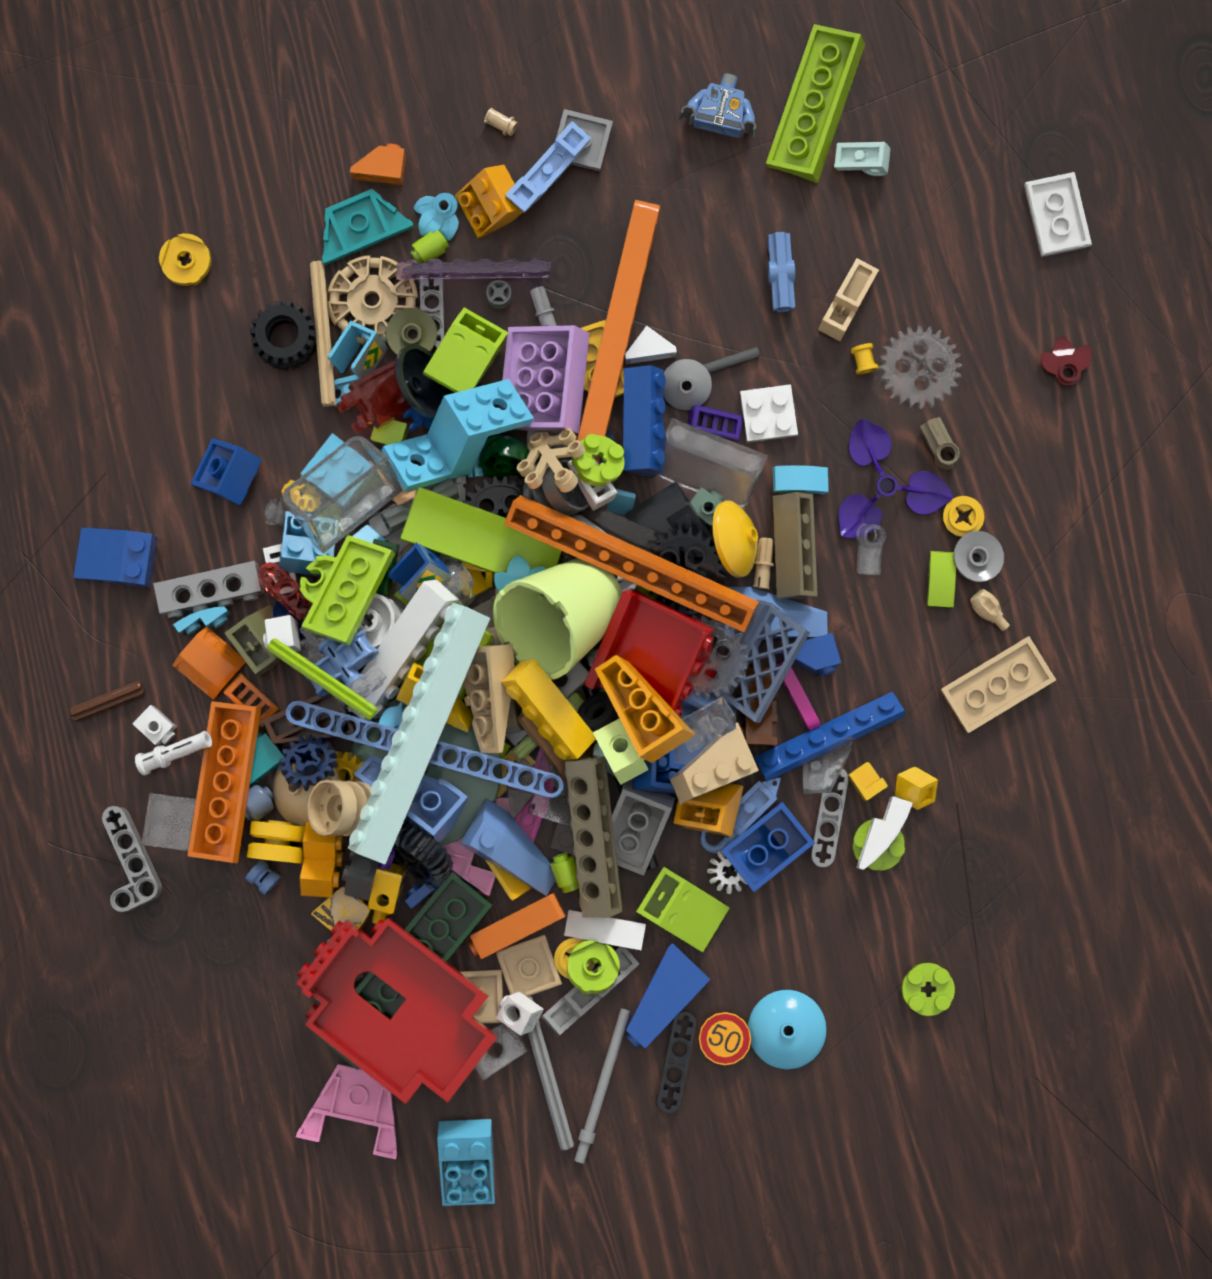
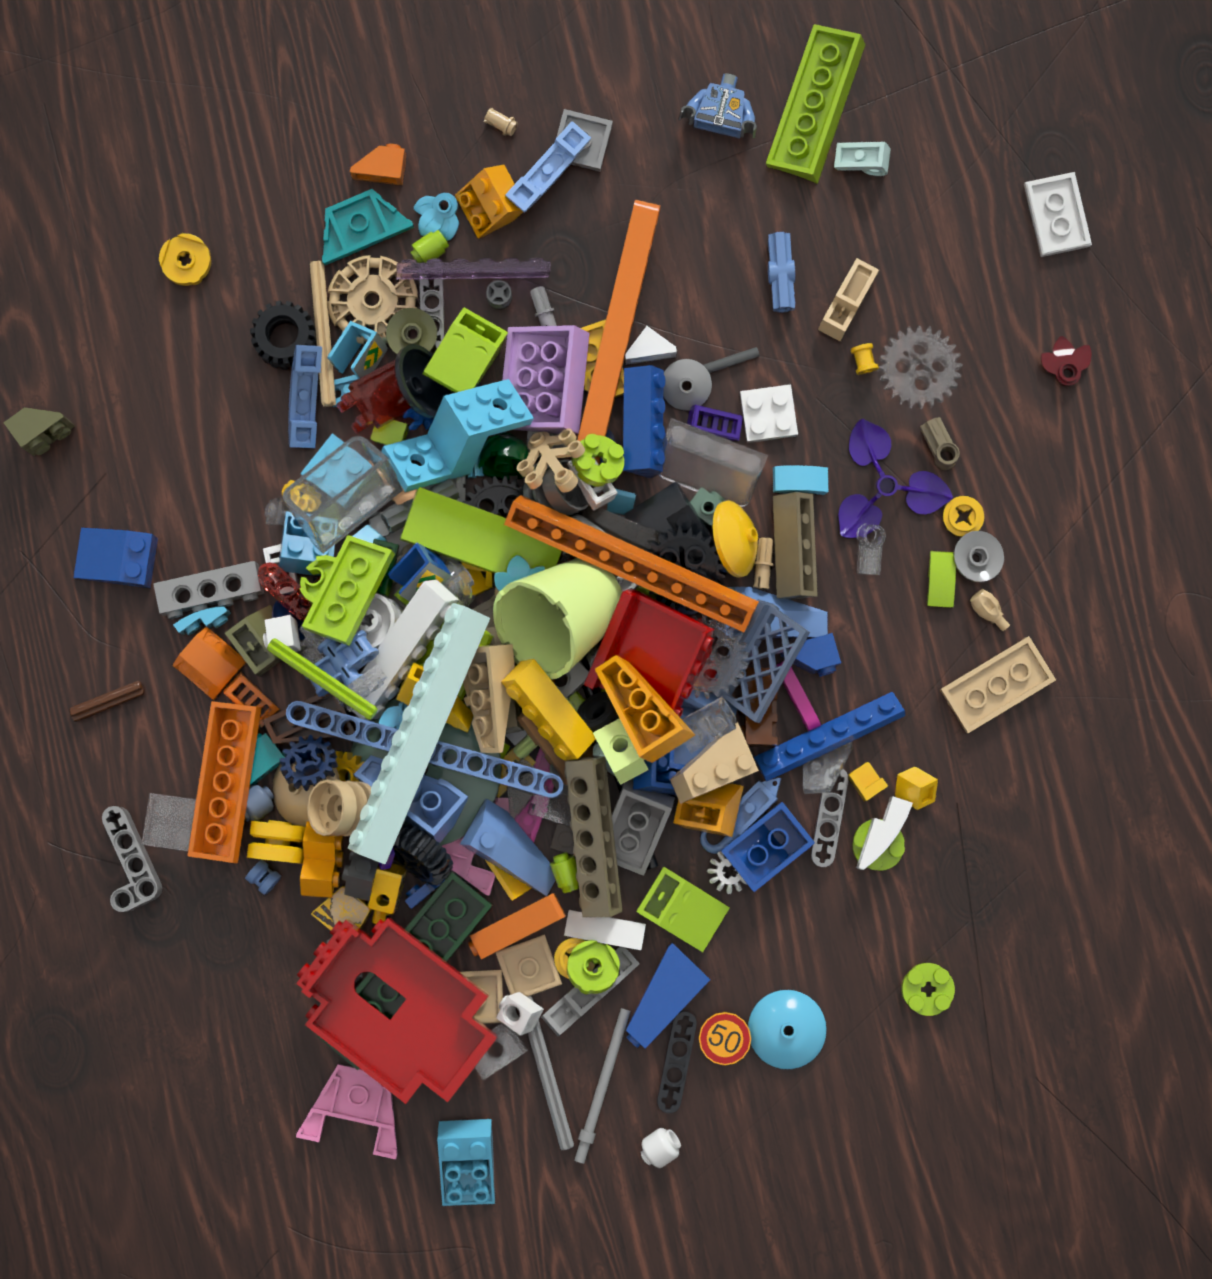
(38, 429): none -> olive slope
(155, 726): white brick -> none
(162, 755): white pin -> none
(226, 471): blue slope -> none
(303, 396): none -> medium blue slope
(660, 1147): none -> white head

